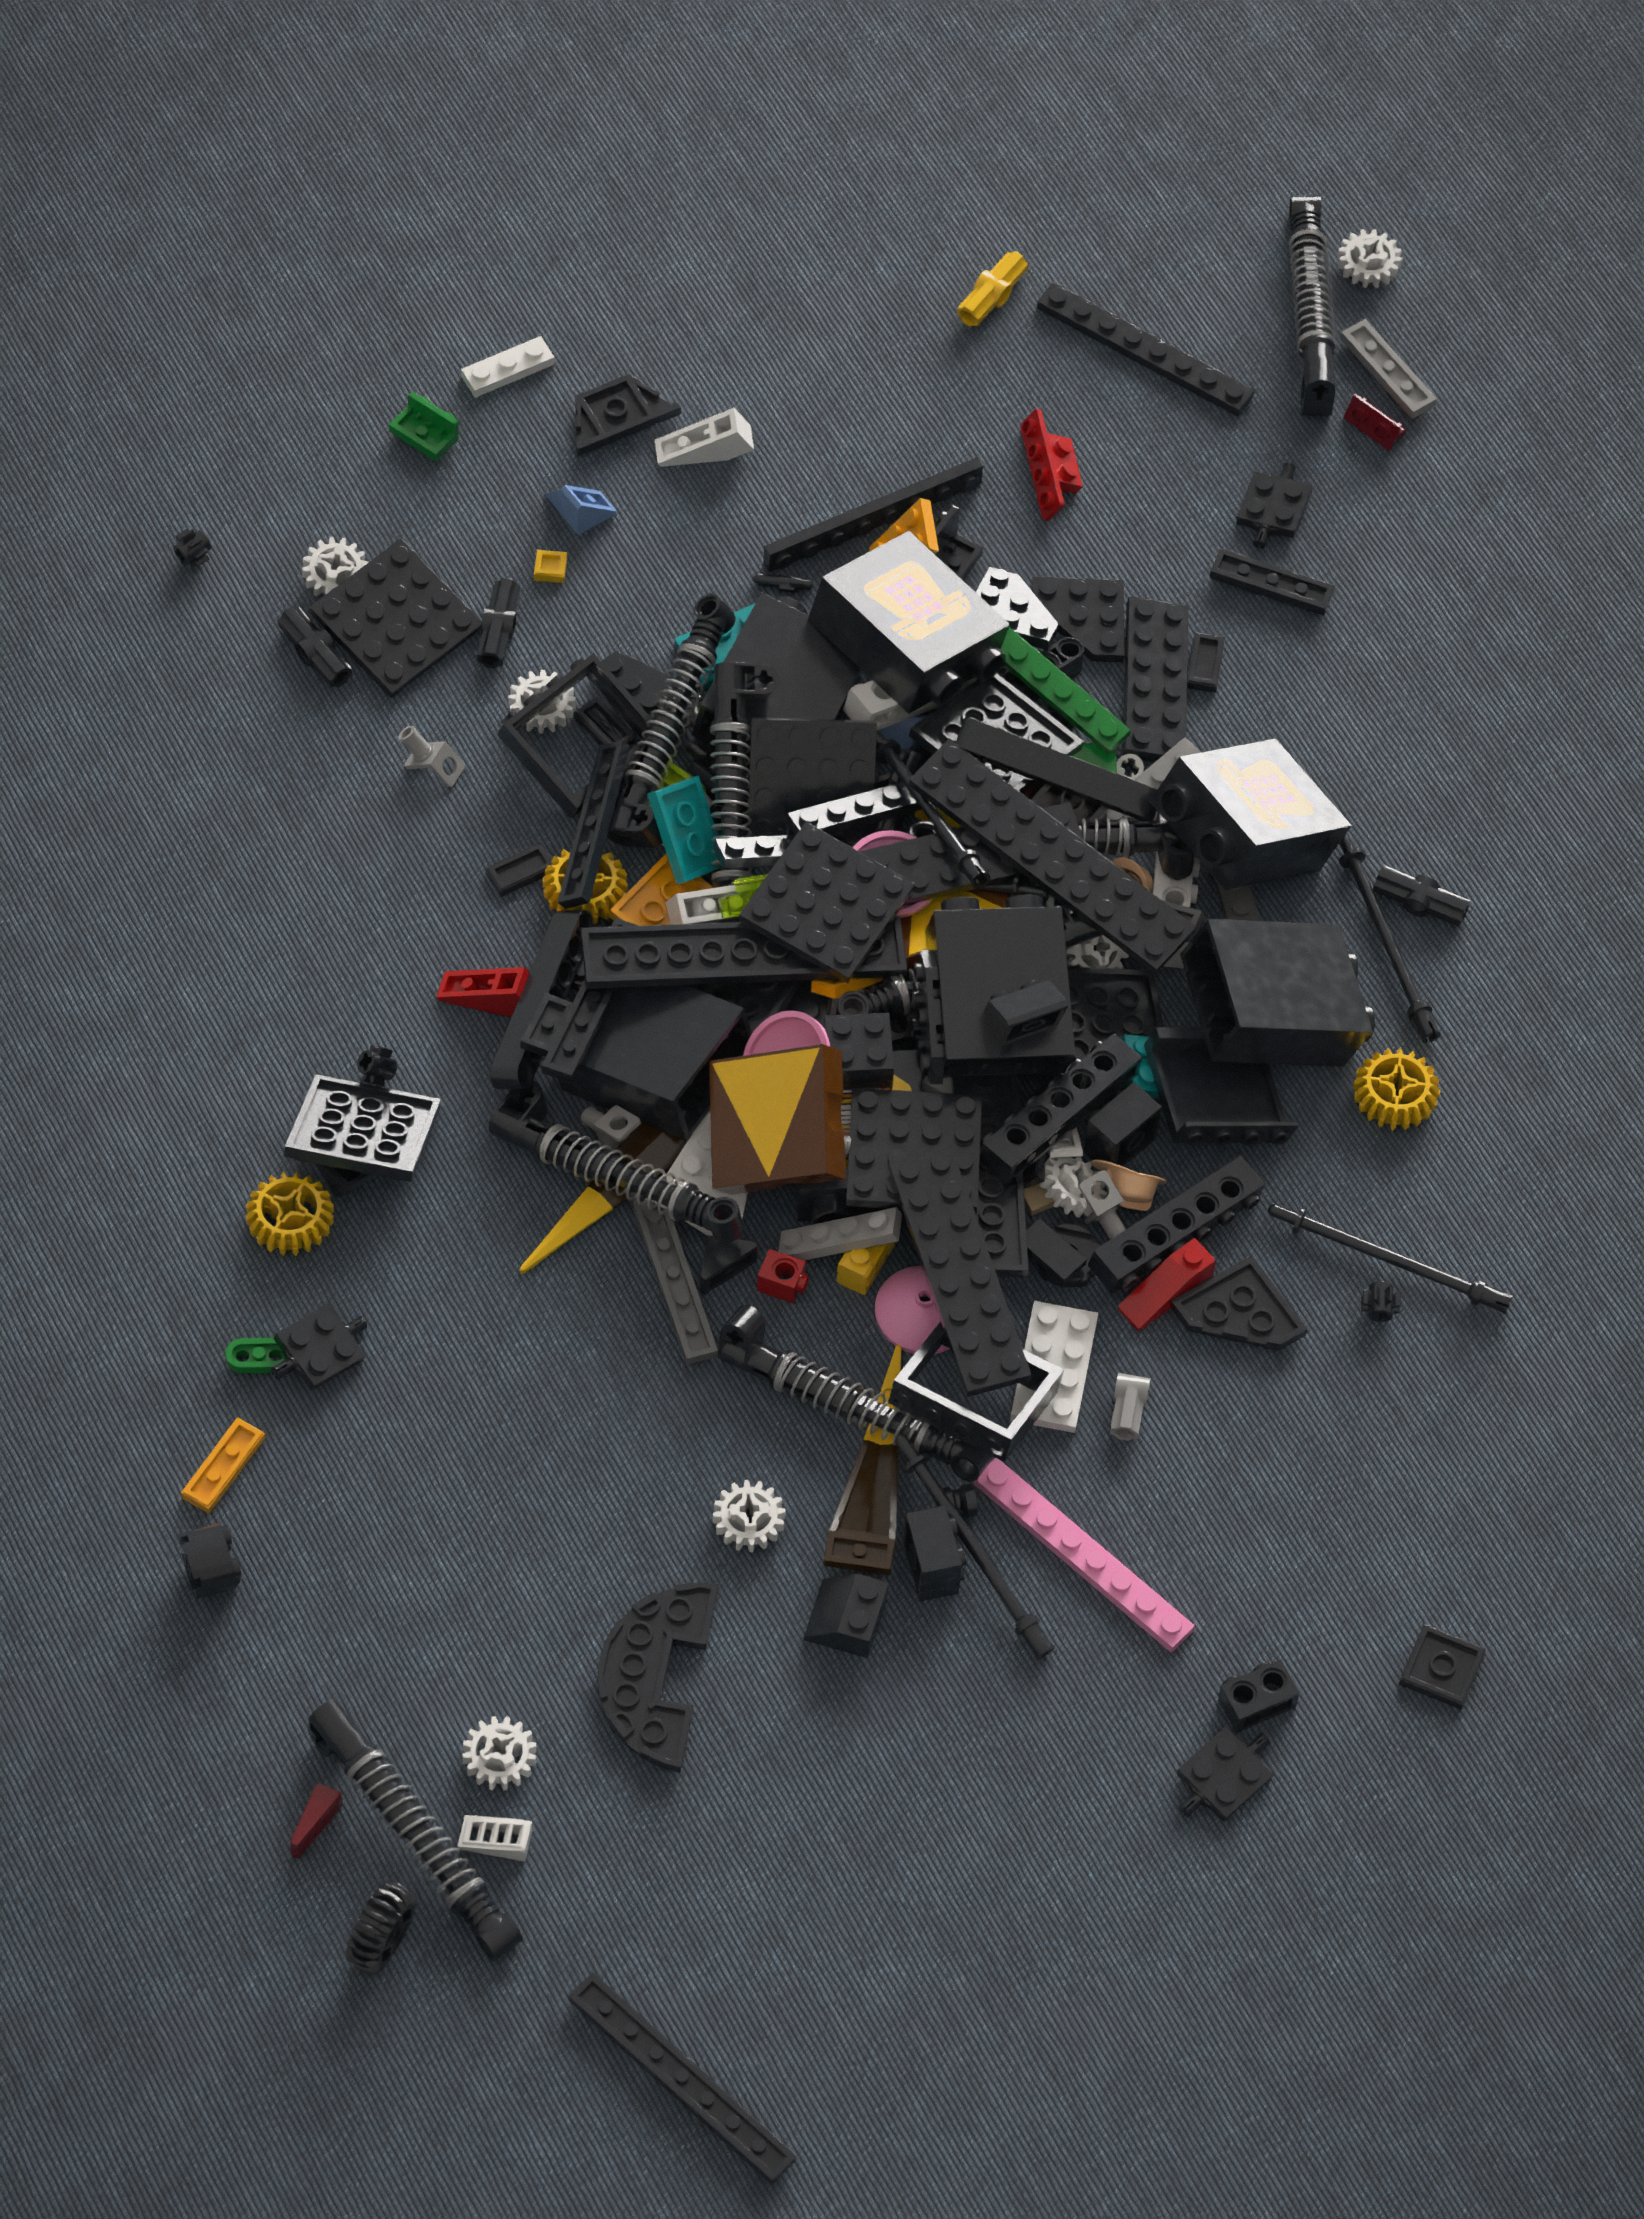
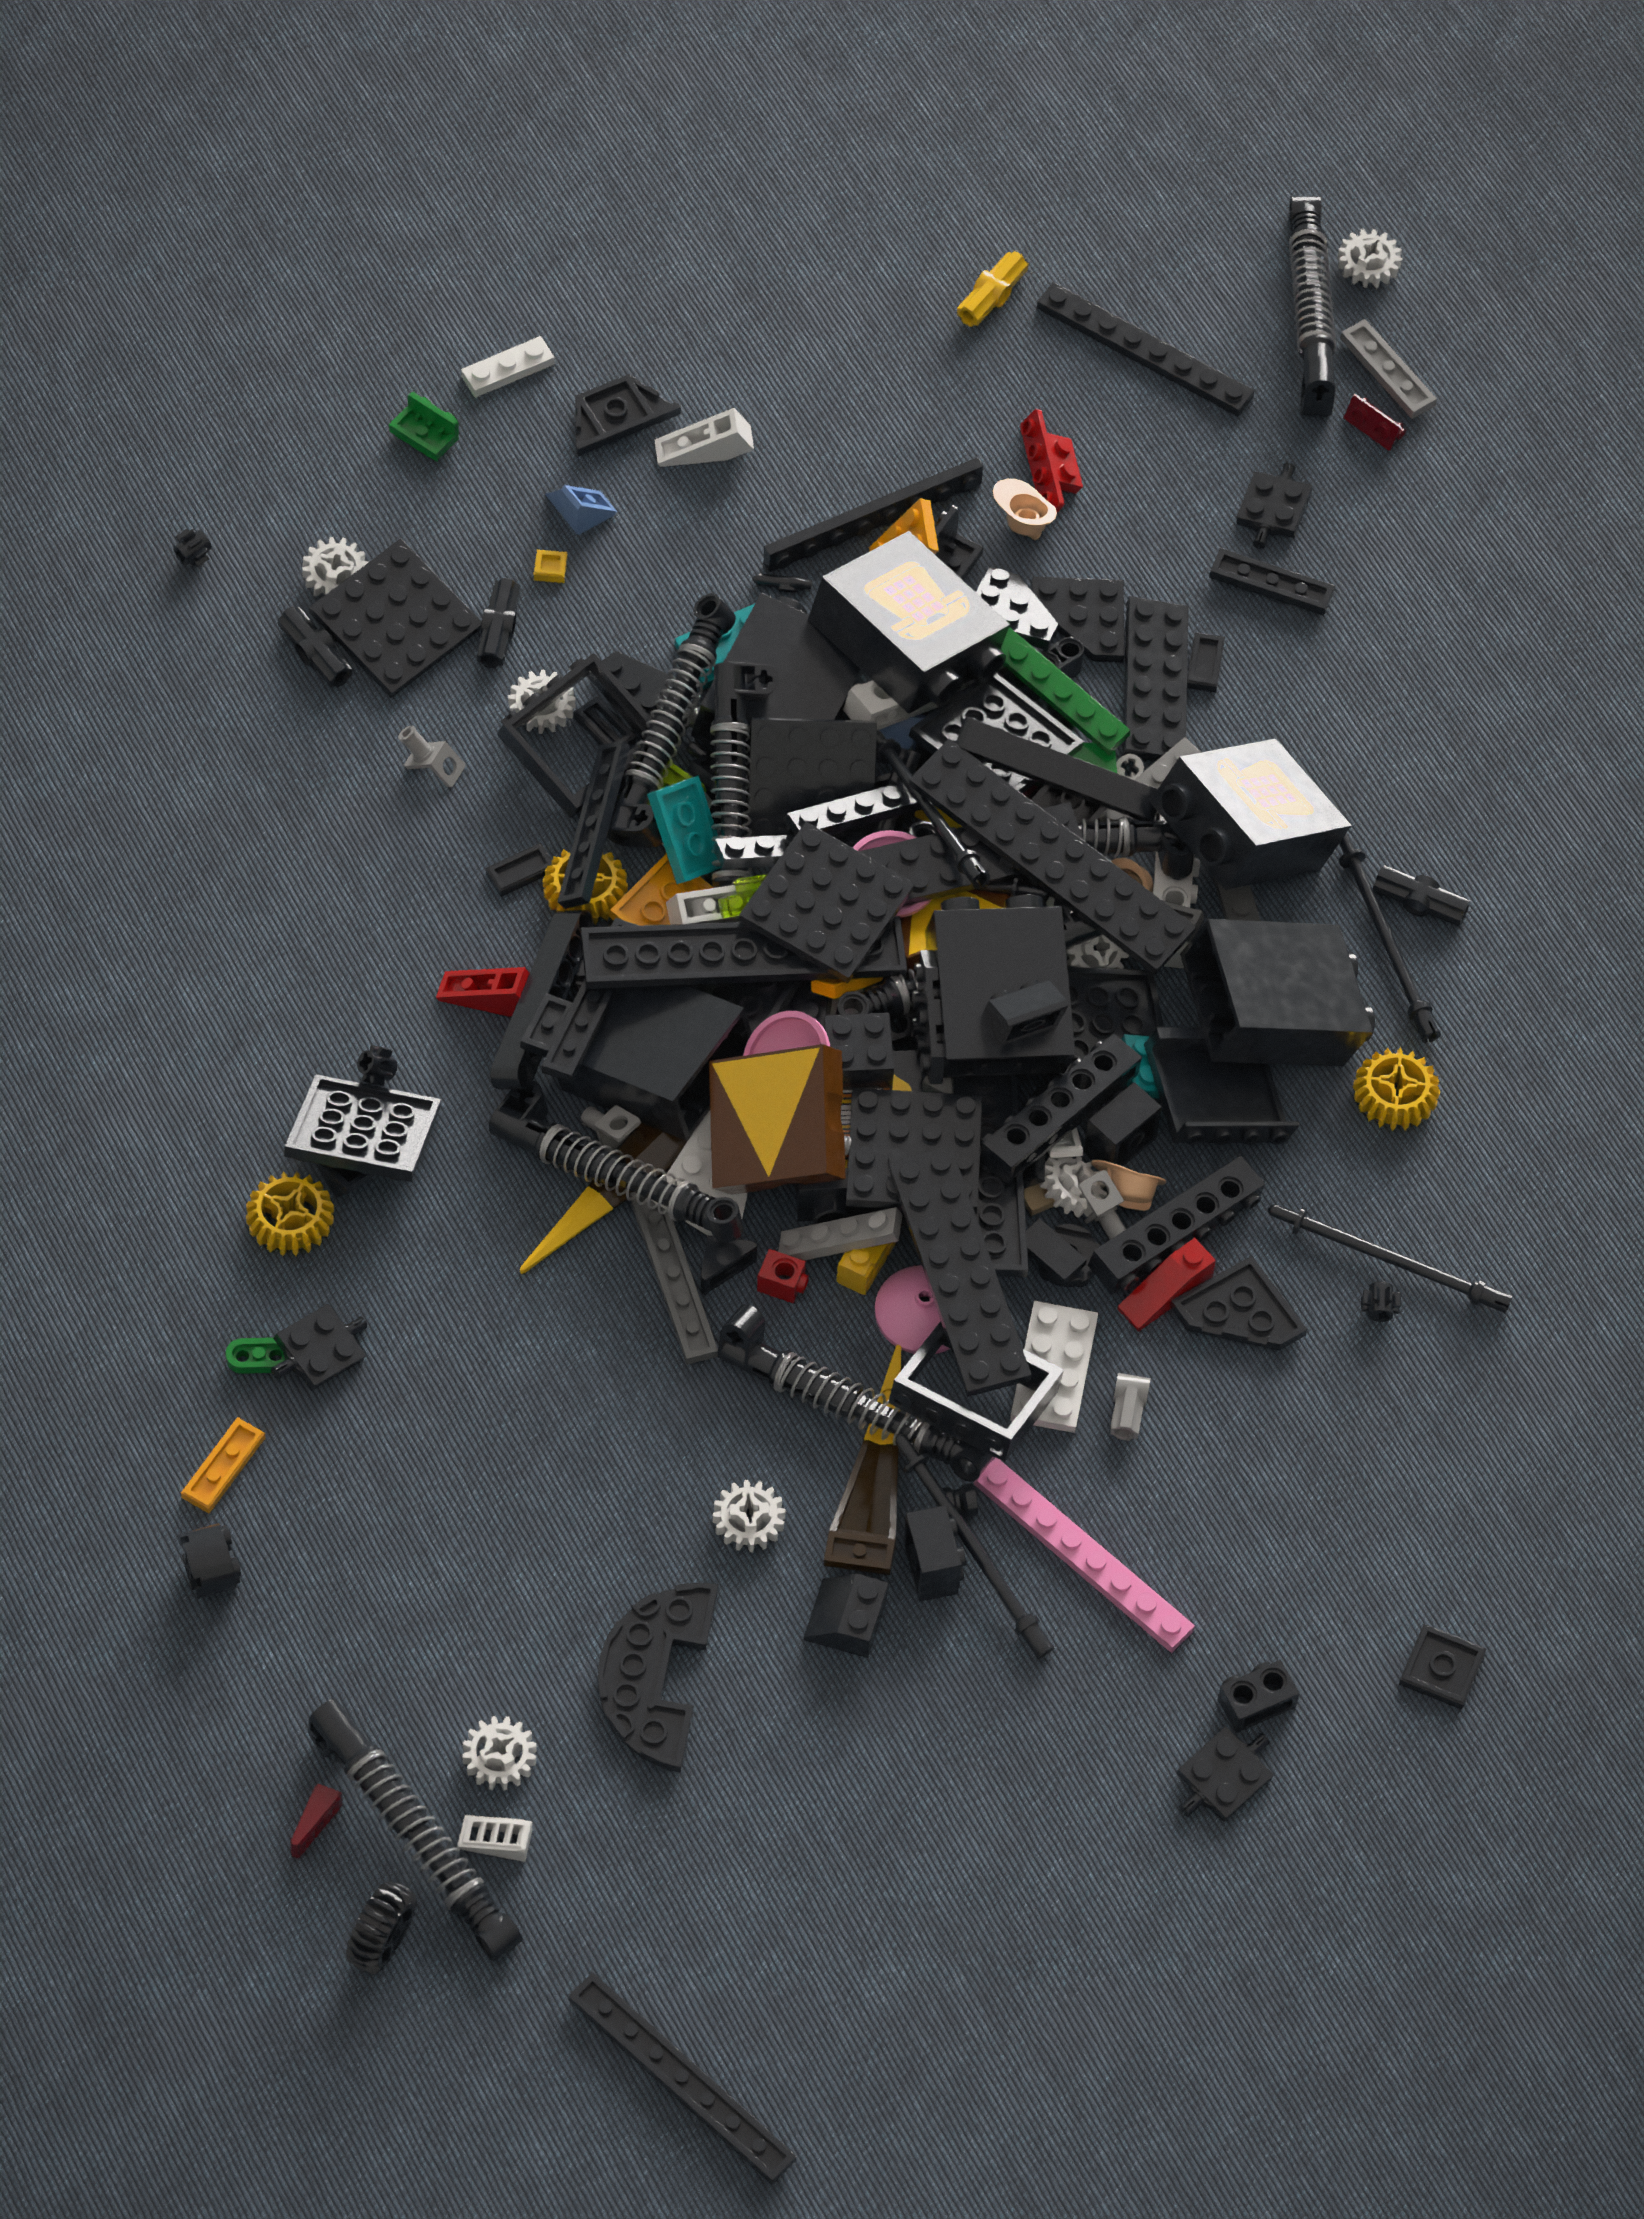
(1024, 507): none -> light nougat piece

